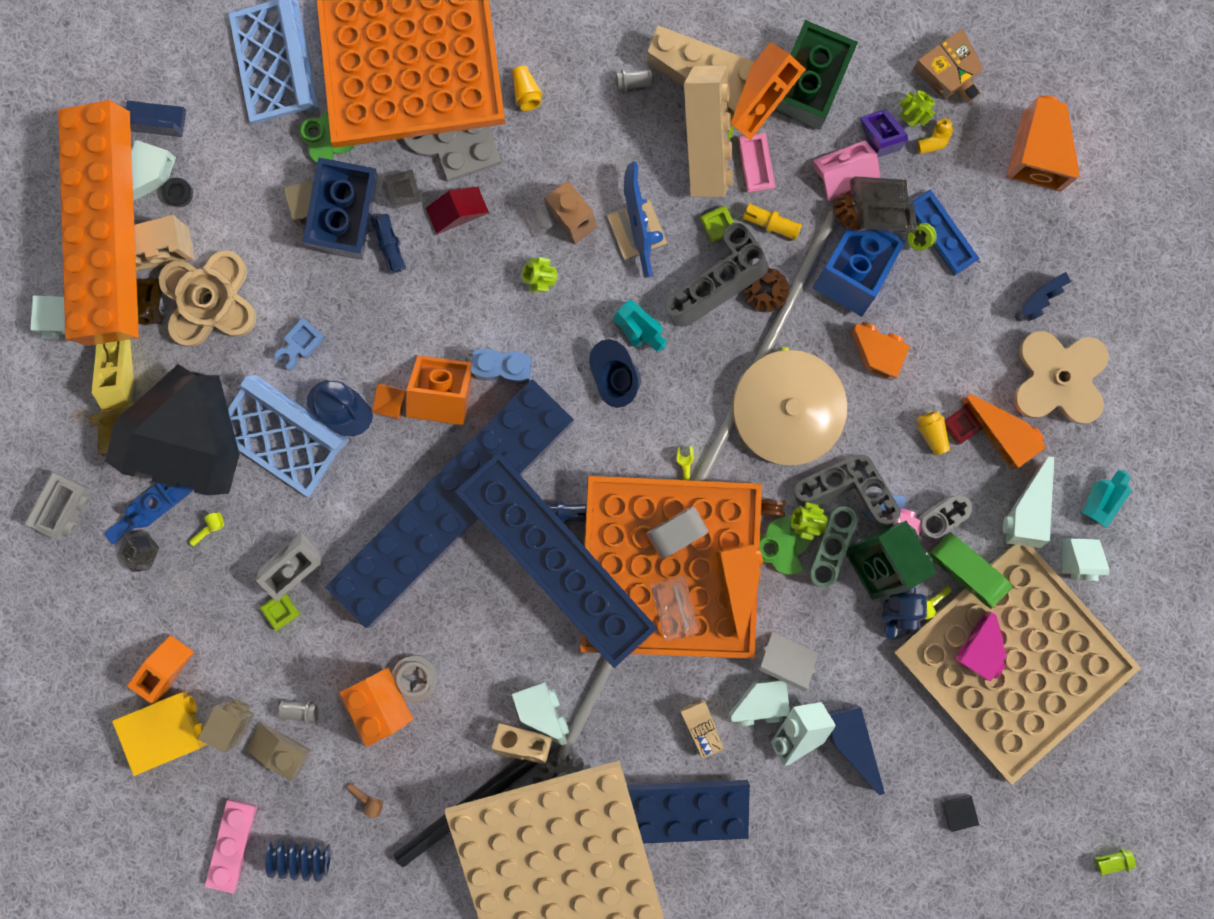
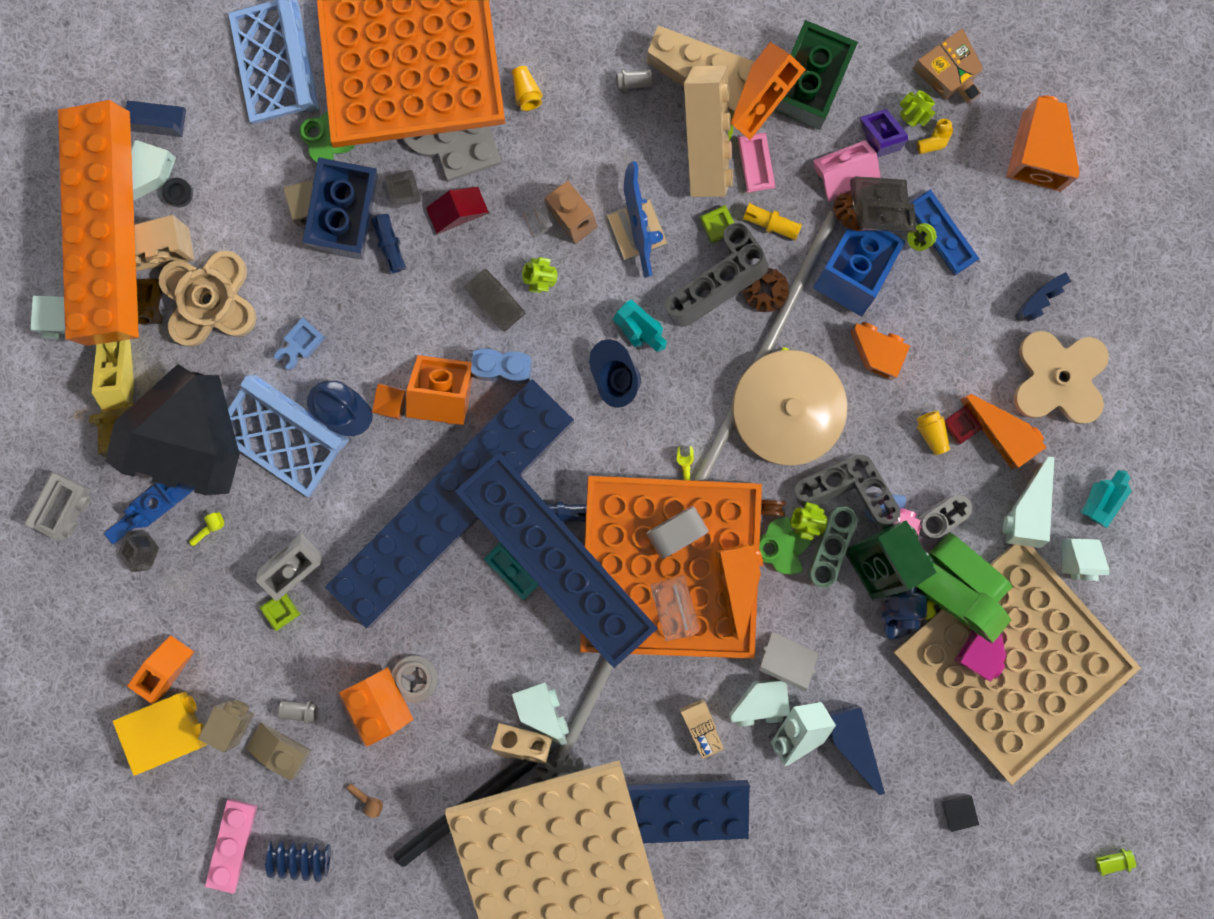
(494, 299): none -> clear smoke slope
(511, 571): none -> teal slope
(975, 611): none -> bright green beam

